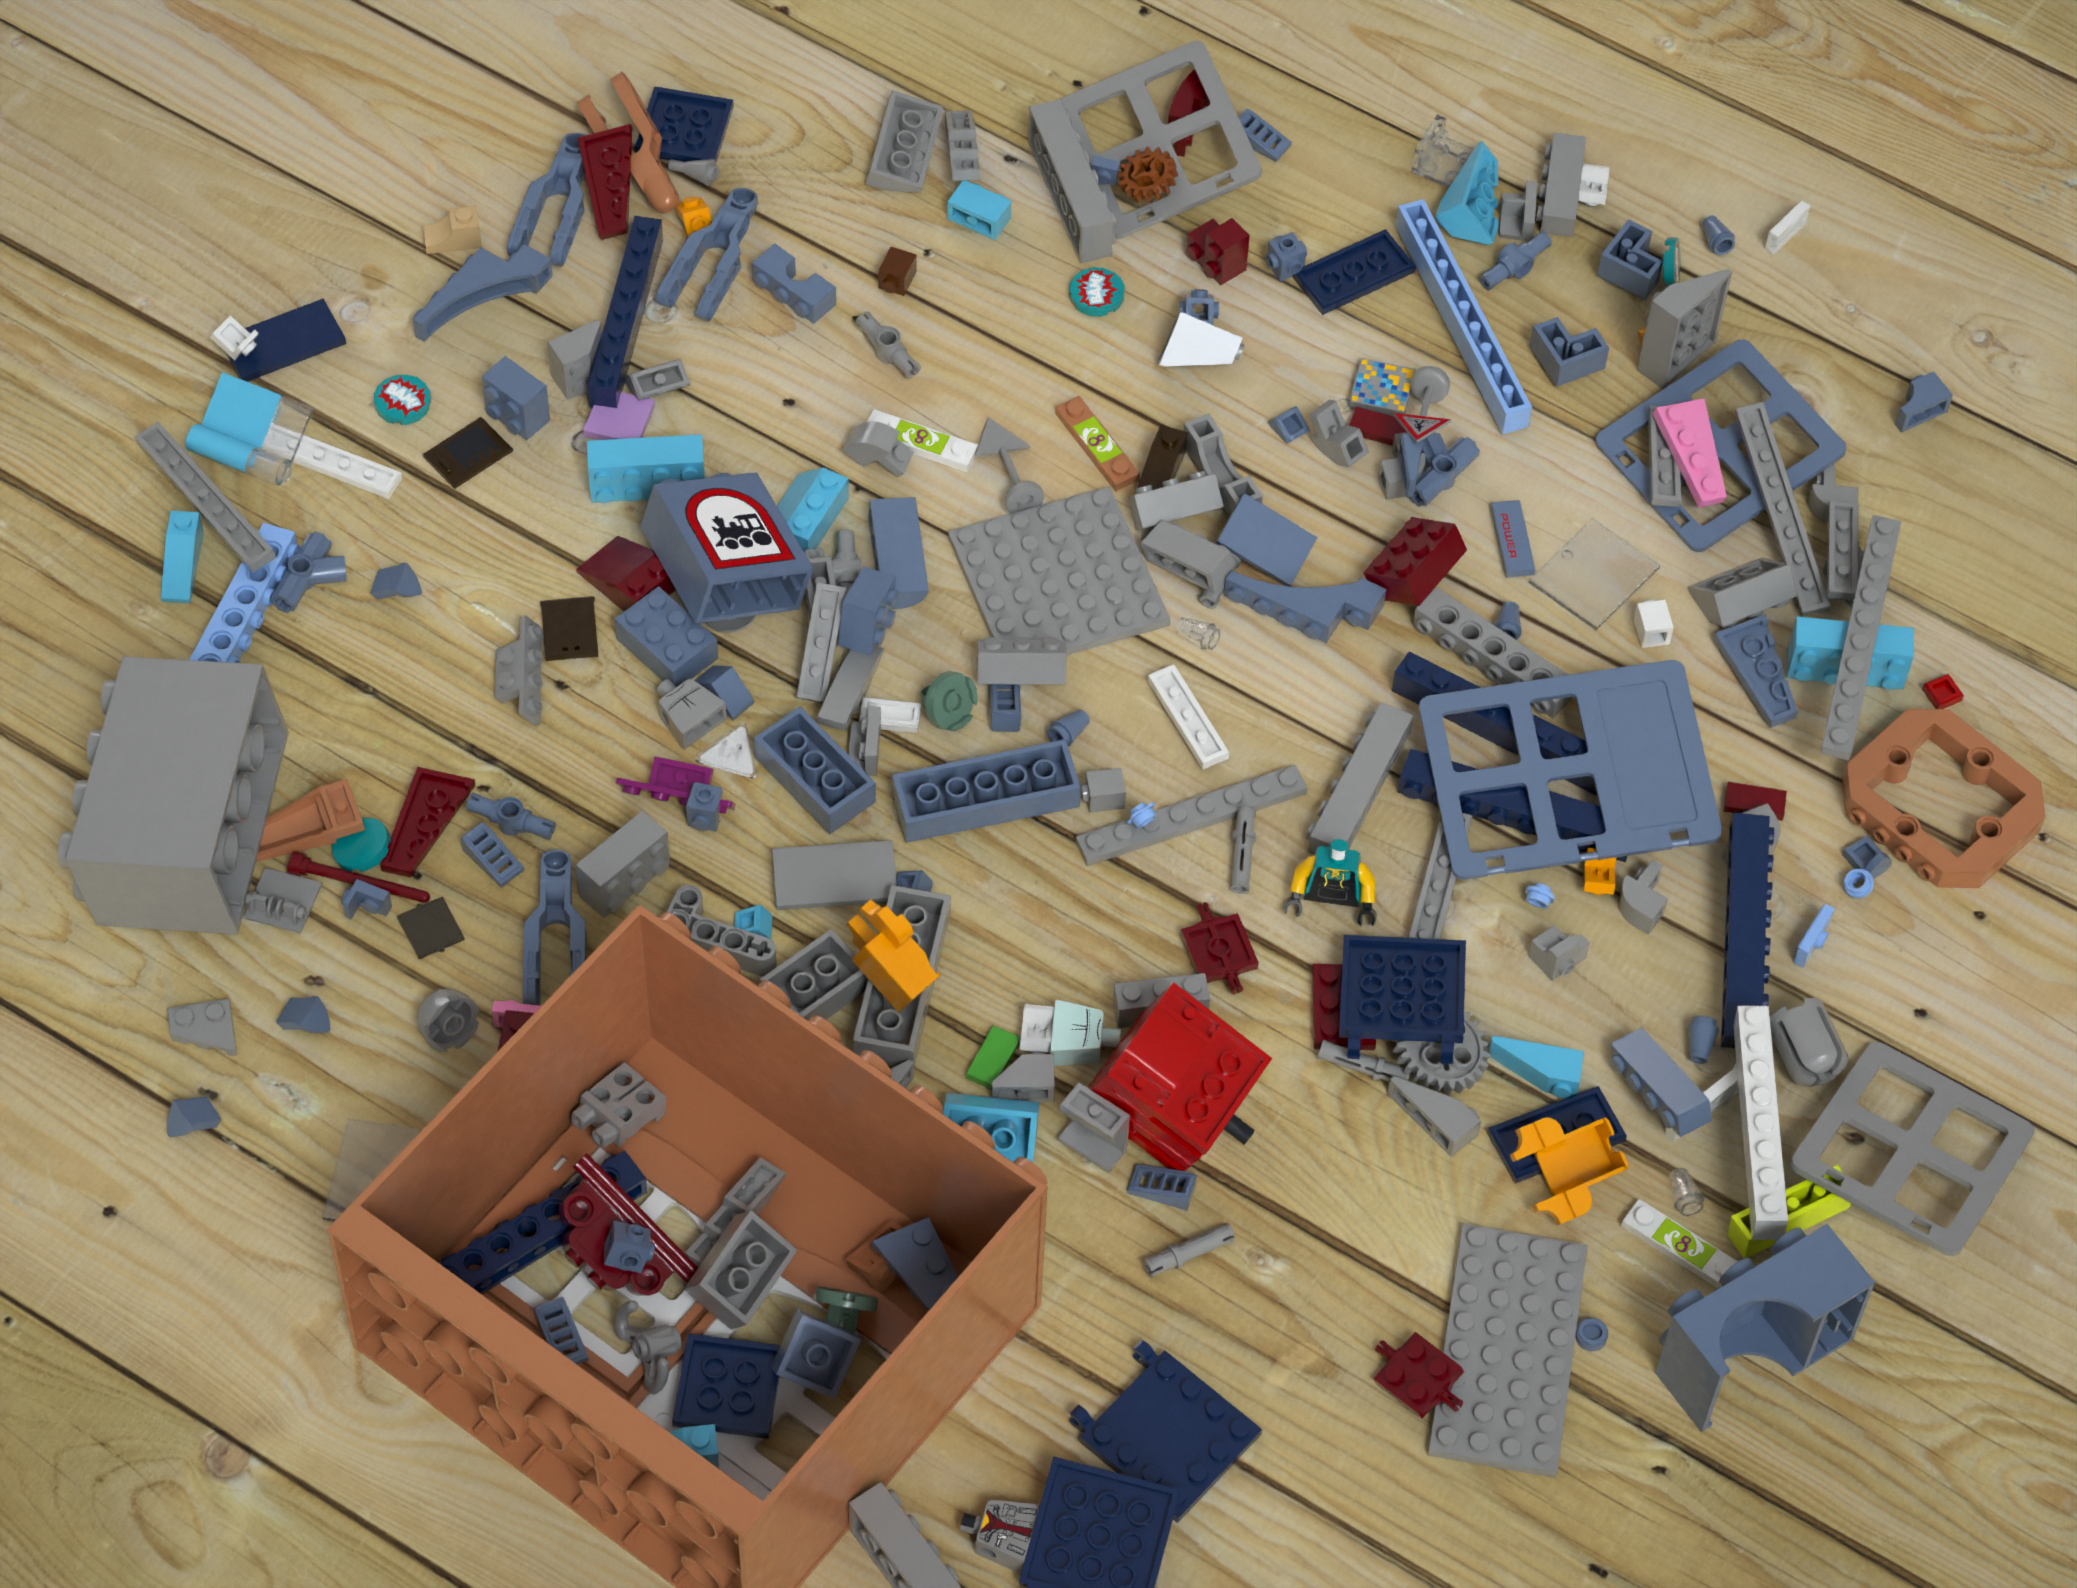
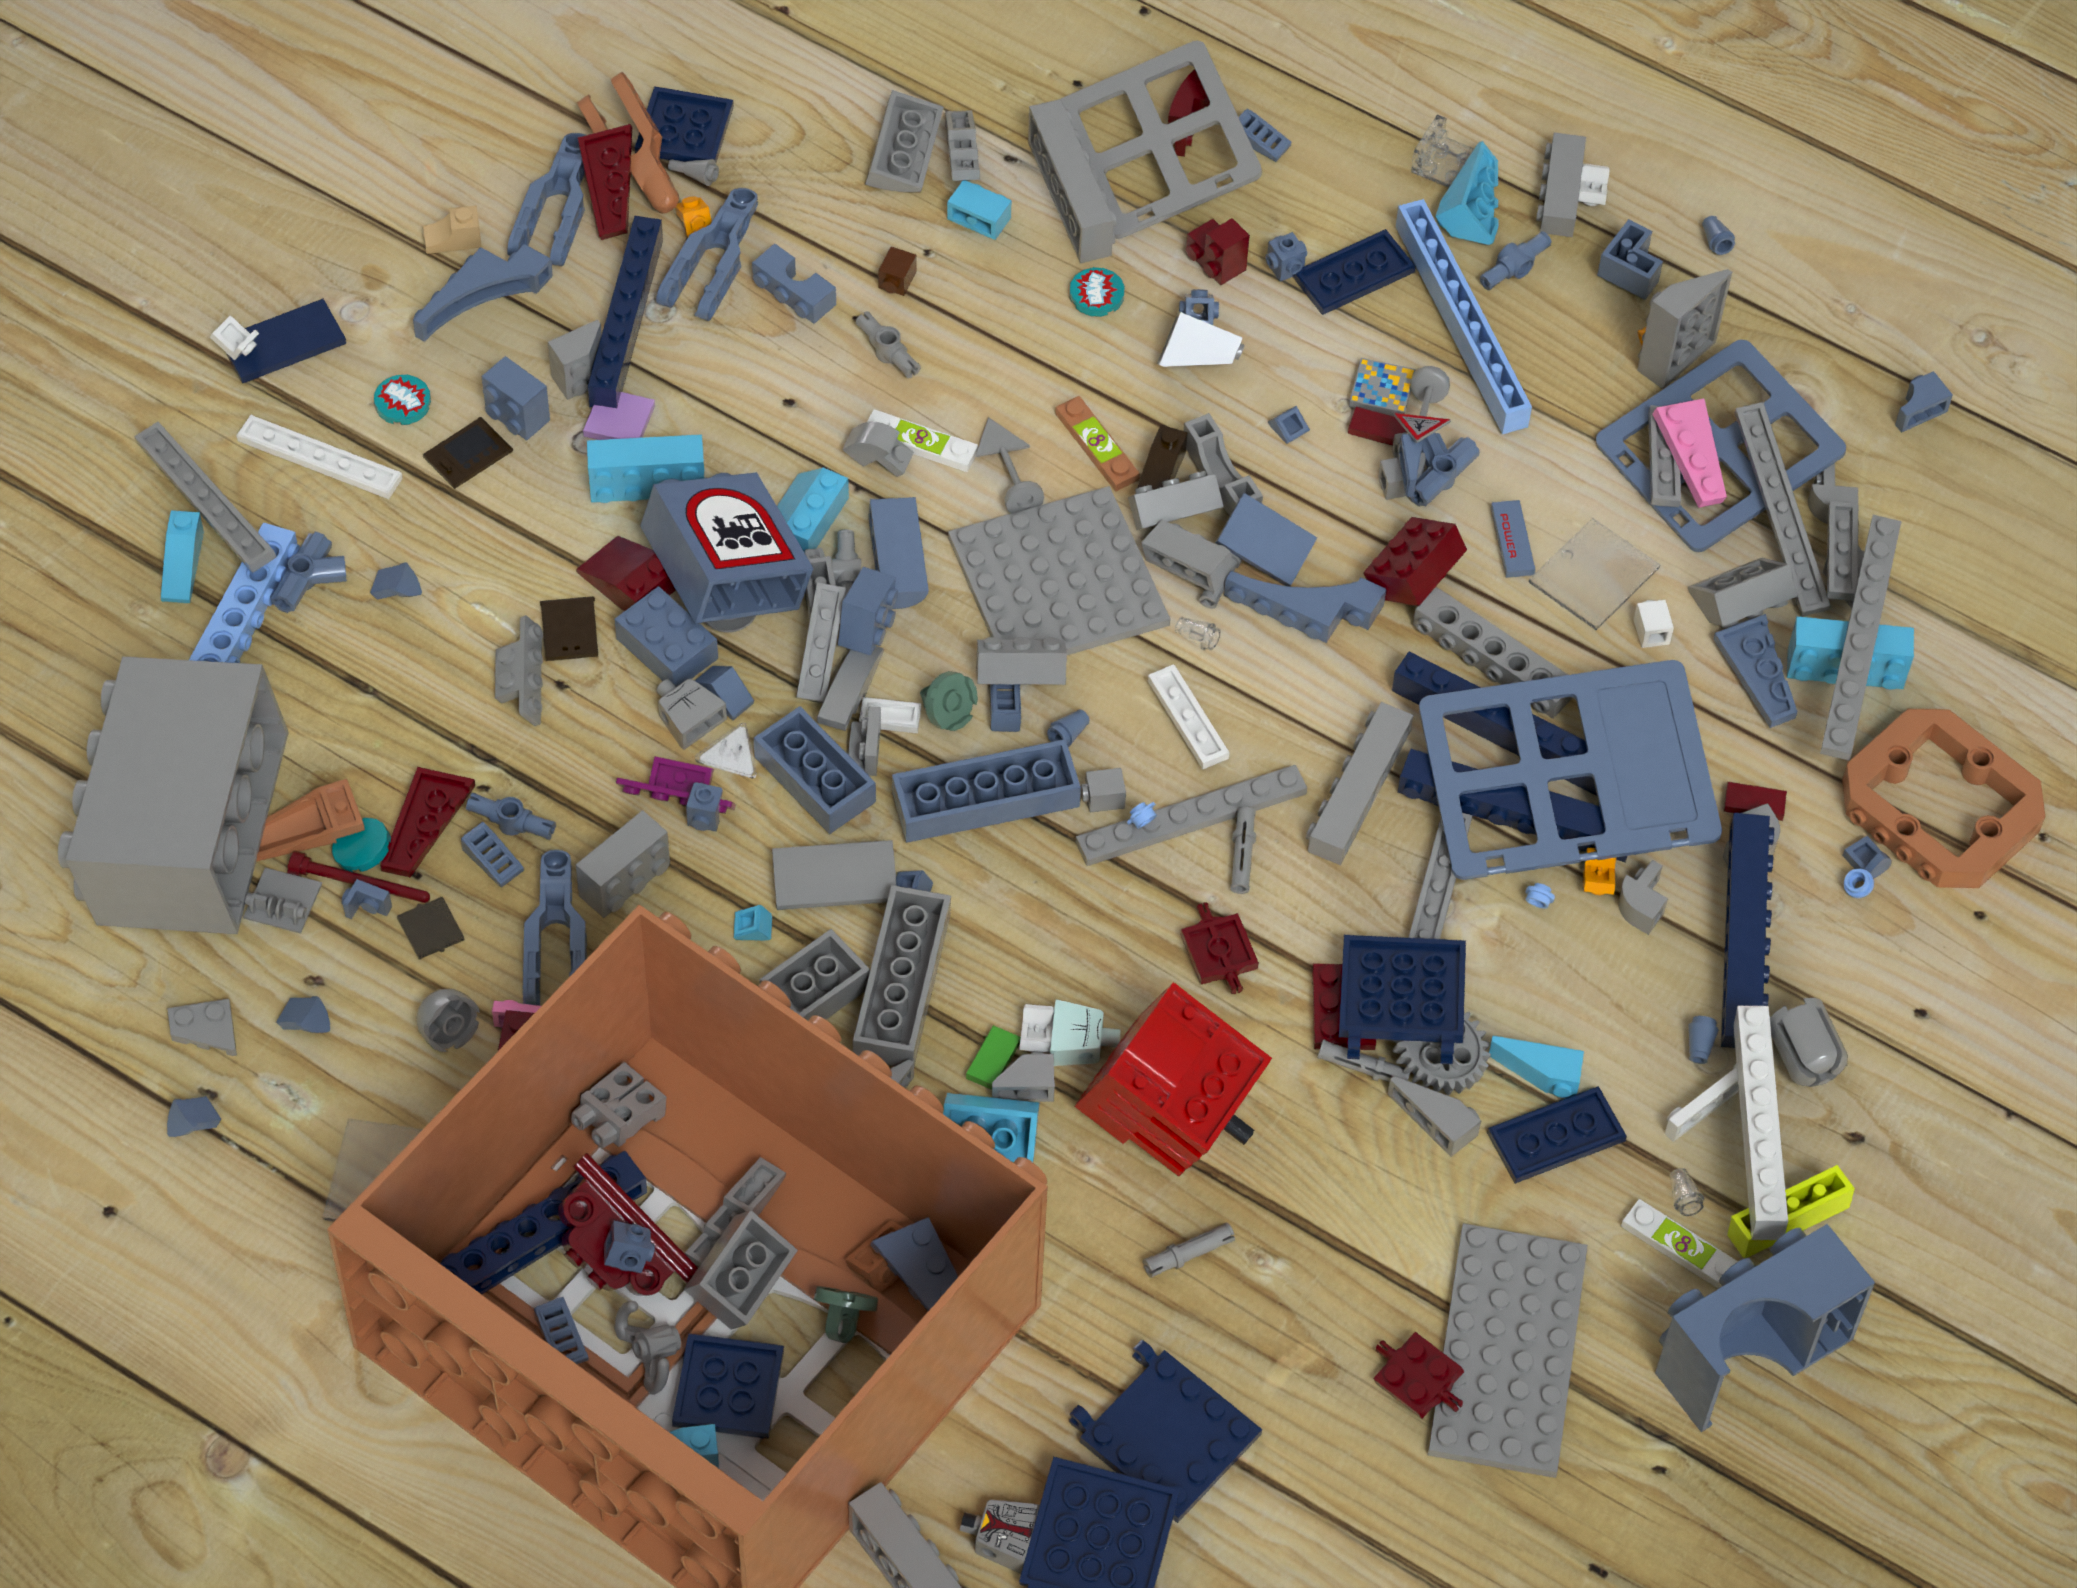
(250, 430): medium azure door -> none
(658, 380): light grey slope -> none
(755, 952): light grey beam -> none
(816, 1353): sand blue brick -> none
(892, 957): light orange piece -> none
(1097, 1127): light grey panel -> none
(1106, 170): sand blue plate -> none
(1134, 997): light grey brick -> none
(1148, 174): dark orange gear -> none
(1169, 1197): sand blue slope -> none
(1334, 878): torso -> none
(1336, 439): light grey brick -> none
(1509, 619): sand blue cone -> none
(1518, 213): light grey panel -> none
(1557, 953): light grey brick -> none
(1566, 356): sand blue brick -> none
(1569, 1163): light orange piece -> none
(1591, 1334): sand blue tile -> none
(1660, 1082): sand blue brick -> none
(1671, 261): teal tile -> none
(1787, 227): white tile -> none
(1814, 936): light blue plate -> none
(1913, 1148): light grey window -> none
(1942, 692): red tile -> none

